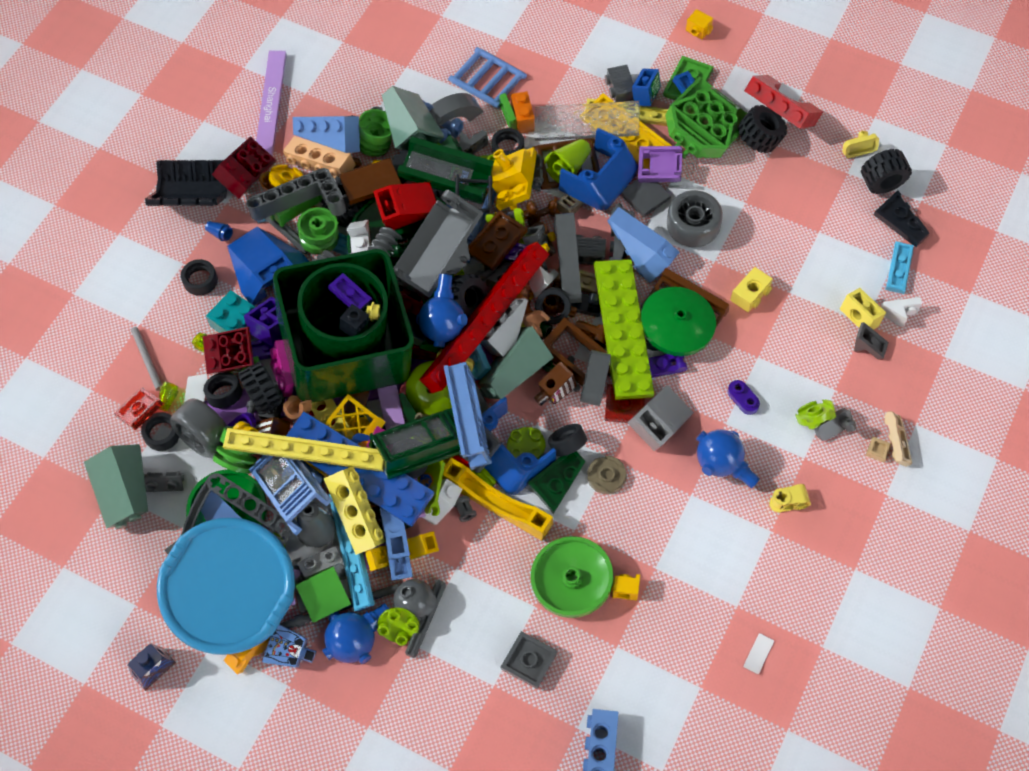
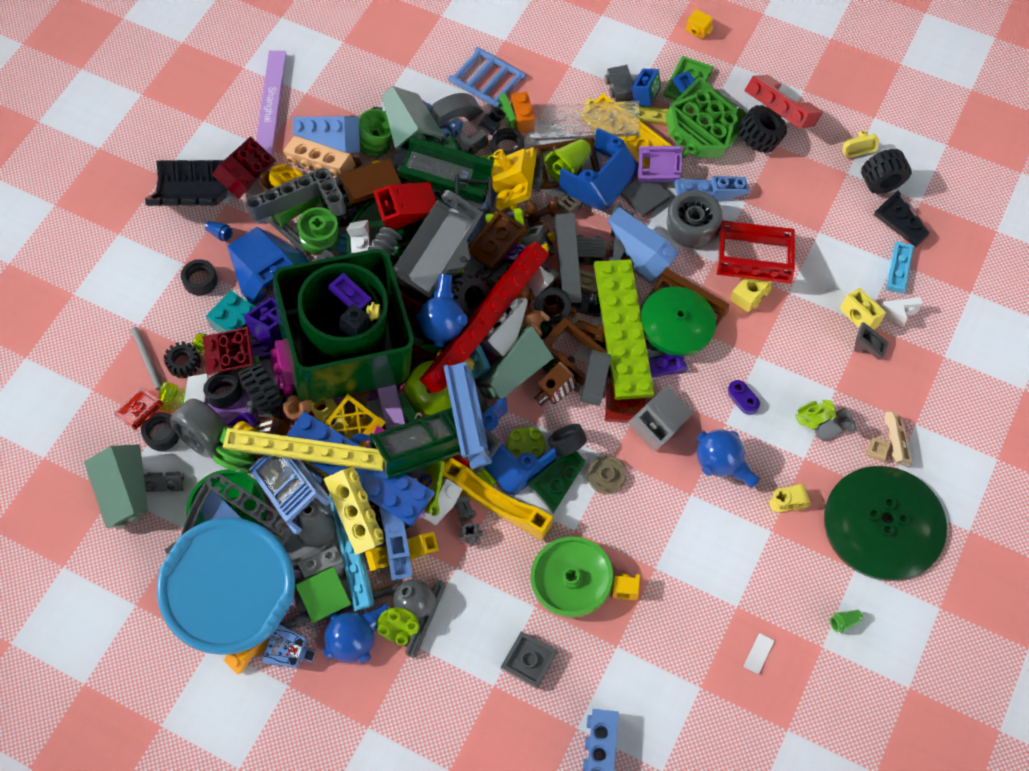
(150, 665): dark blue torso -> none
(177, 351): none -> black tyre
(470, 539): none -> dark grey gear
(492, 120): none -> black piece
(718, 186): none -> medium blue slope
(756, 268): none -> red window
(845, 620): none -> bright green cone
(881, 548): none -> dark green dish

